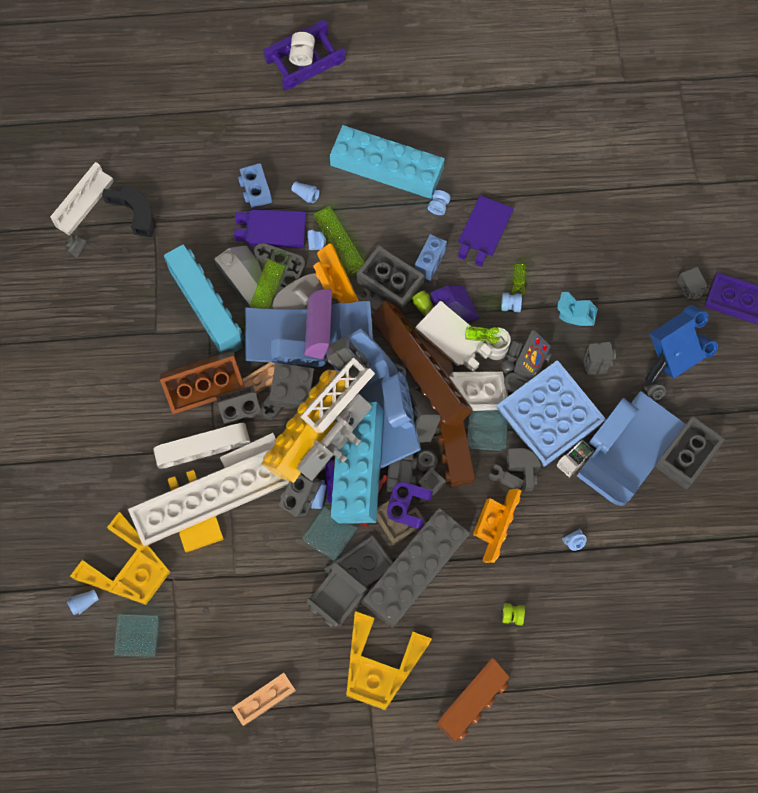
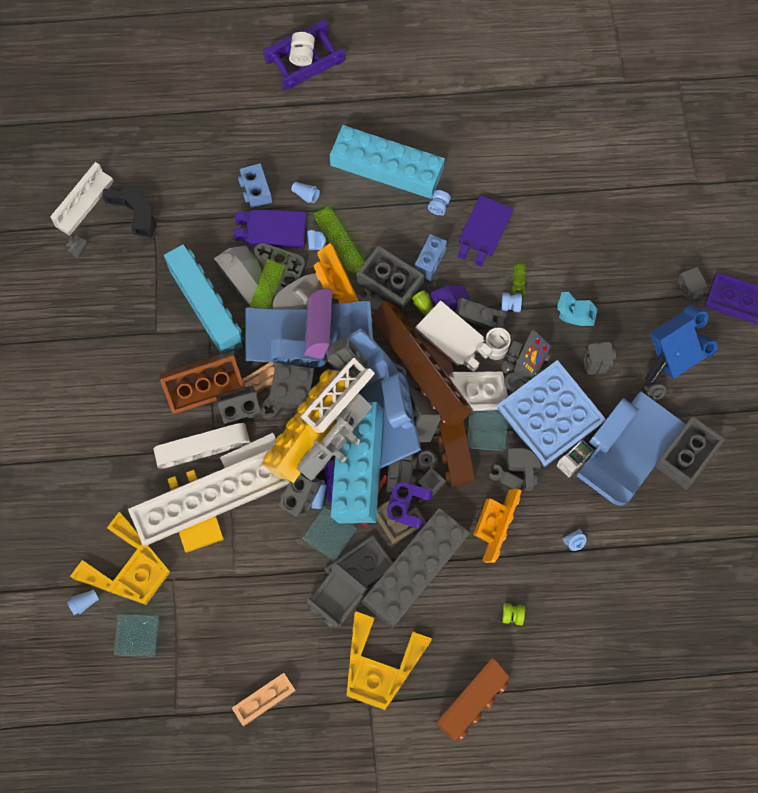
(480, 314): none -> dark grey plate
(482, 334): clear neon green bar -> none

